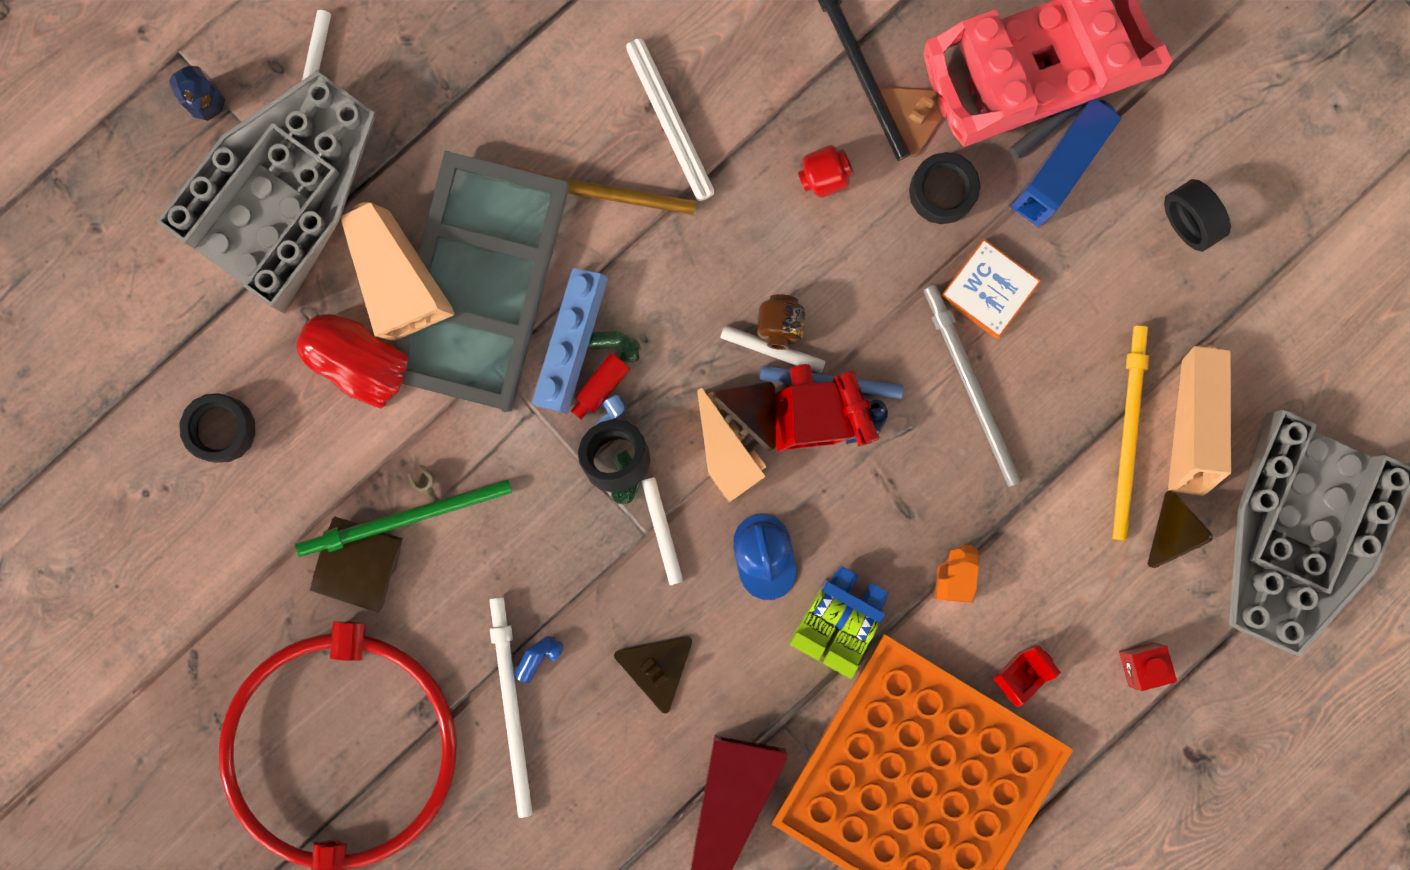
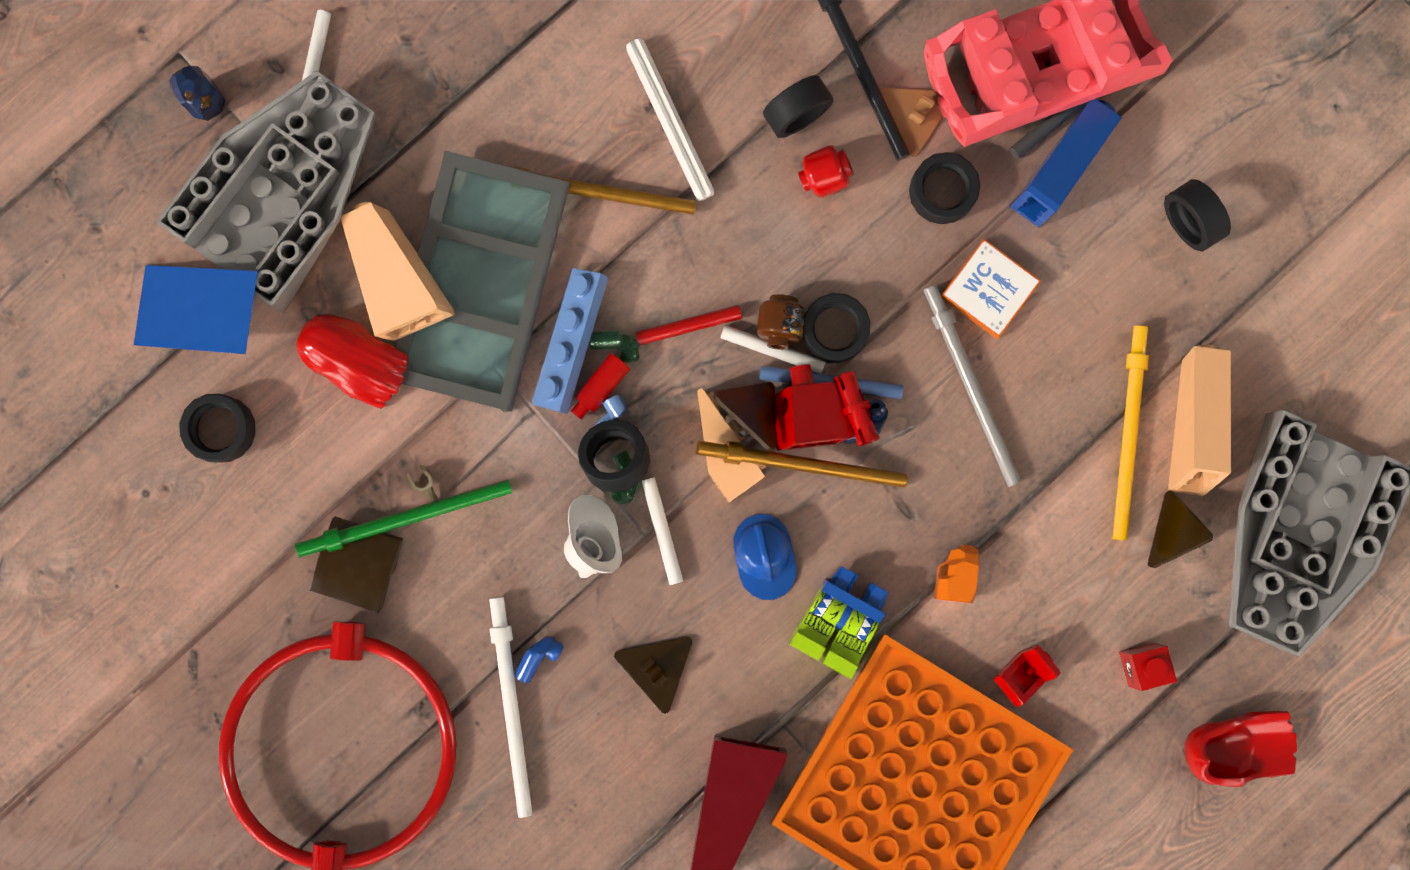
(195, 308): none -> blue sticker
(592, 537): none -> white piece
(688, 325): none -> red bar
(735, 454): none -> pearl gold bar
(798, 106): none -> black tyre
(847, 303): none -> black tyre
(1242, 749): none -> red hair

